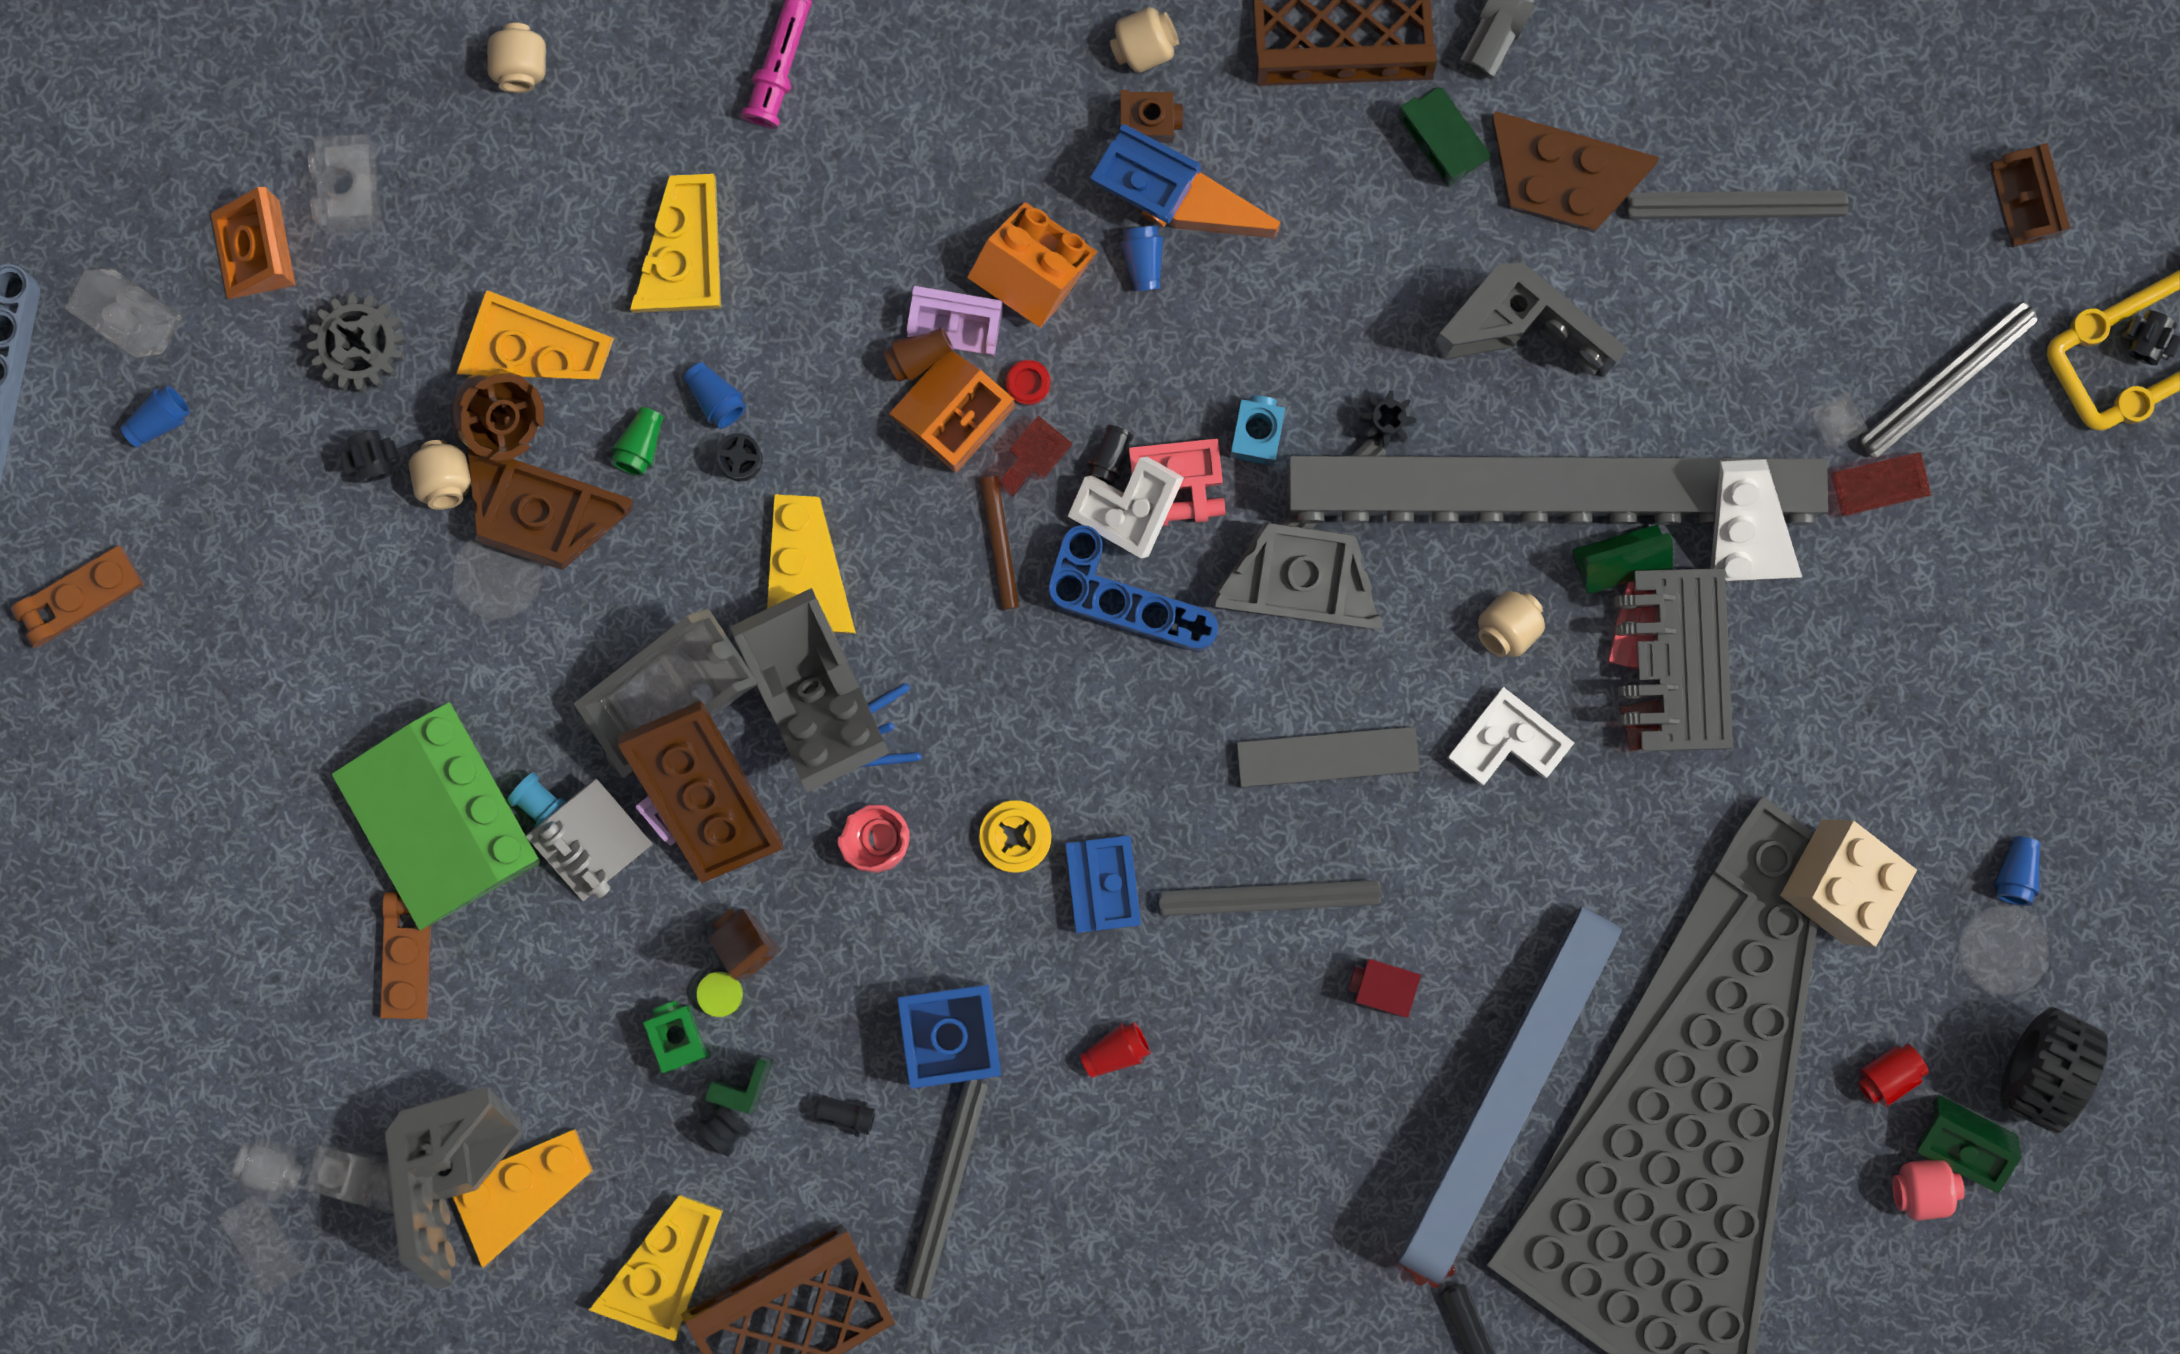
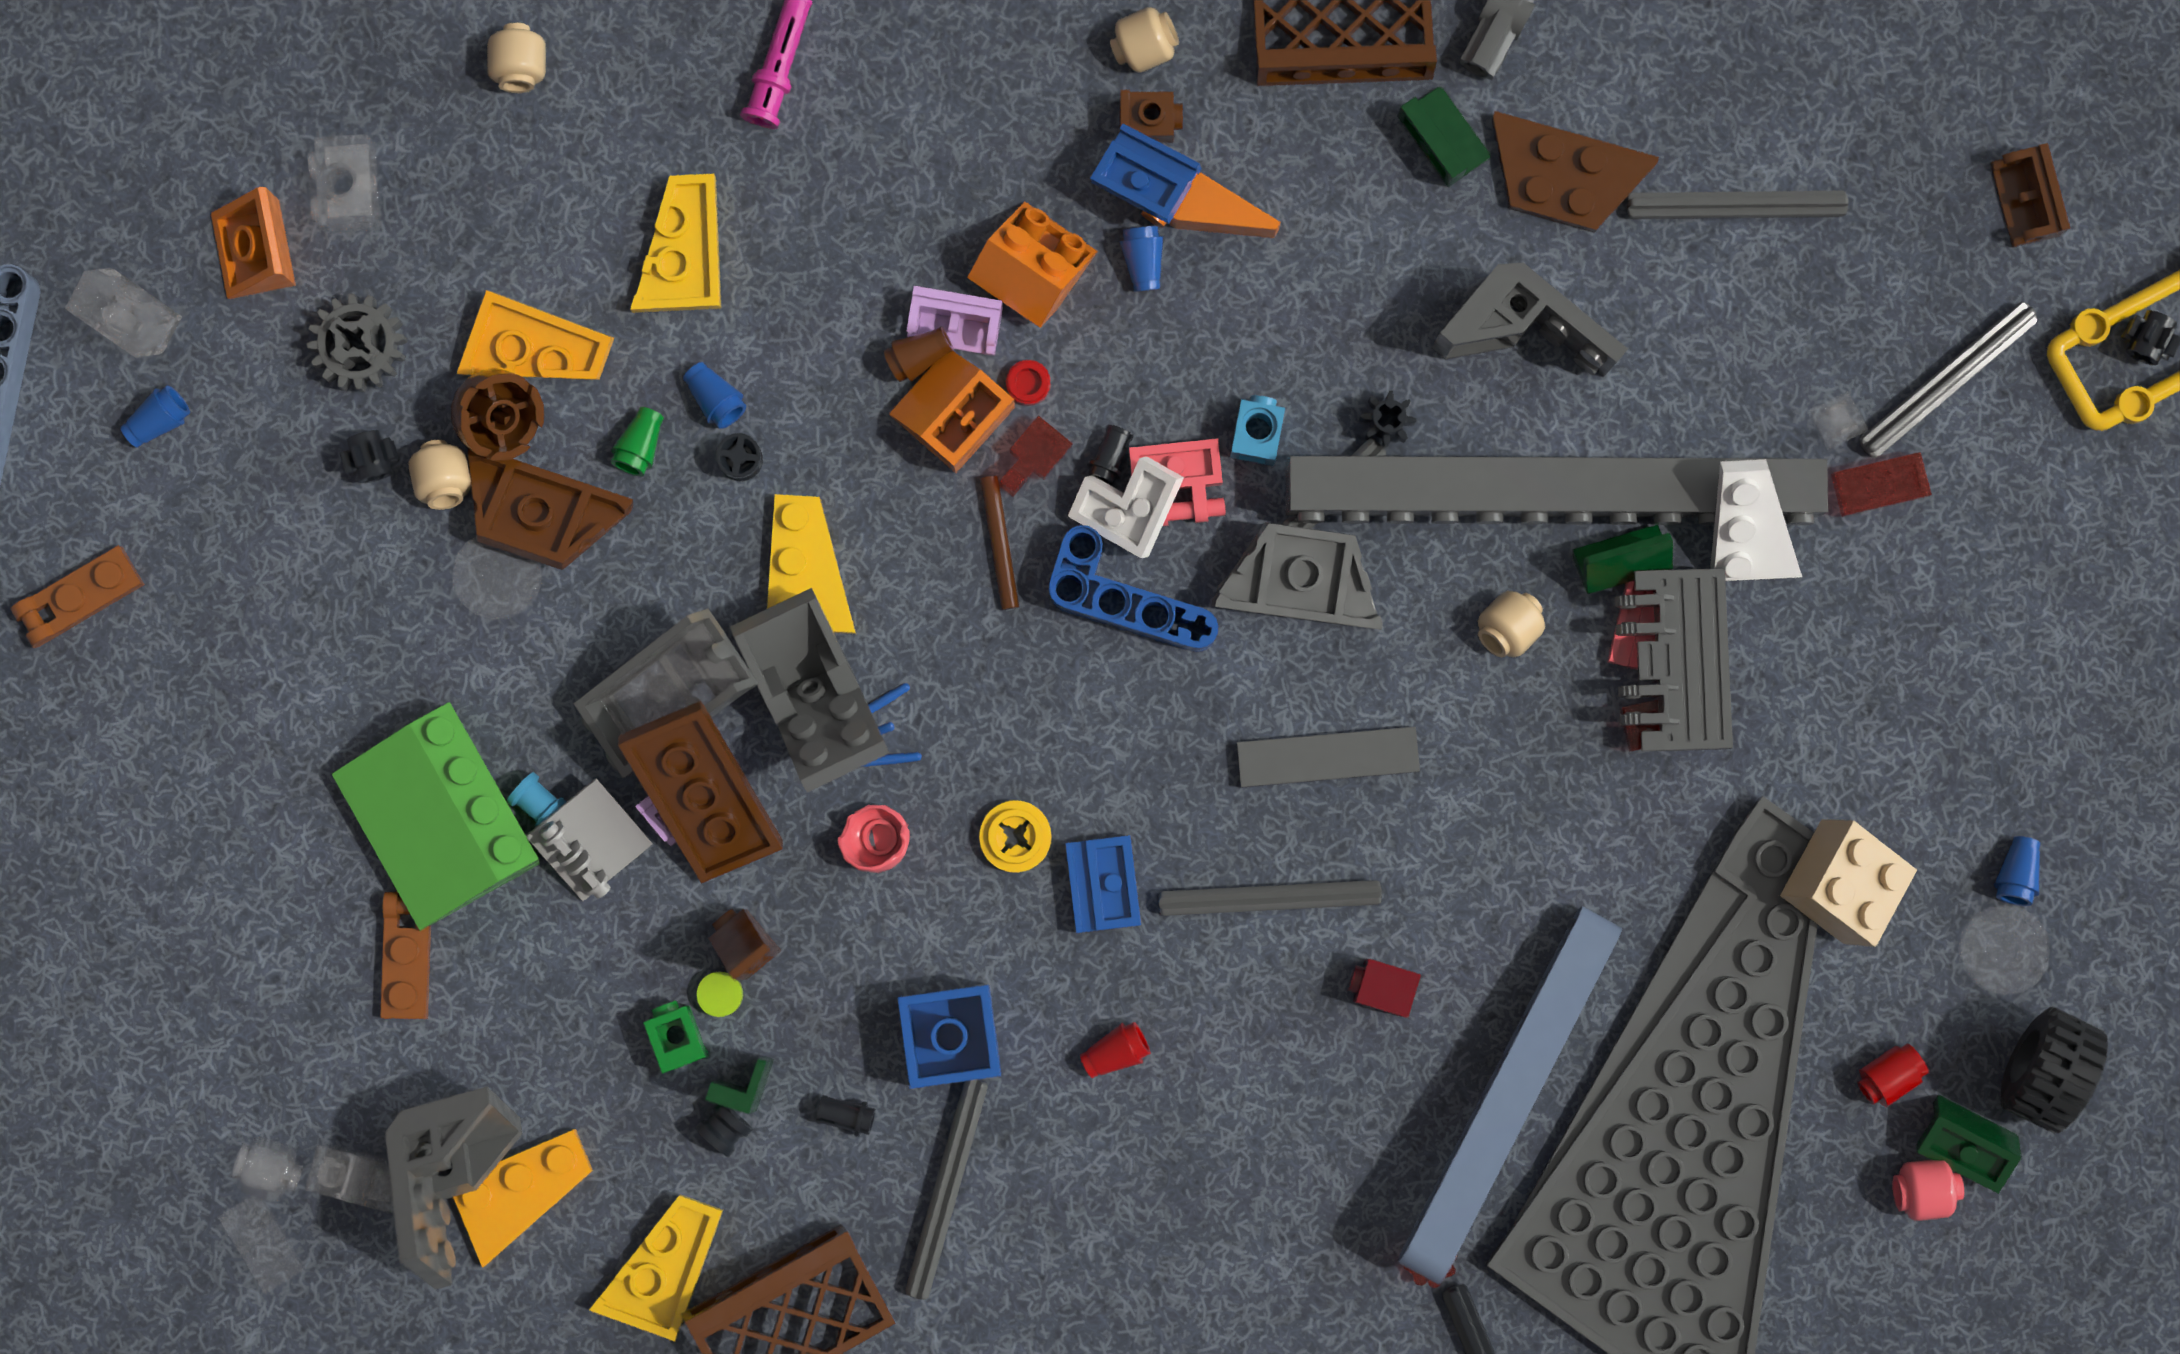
(1505, 728): white plate -> none

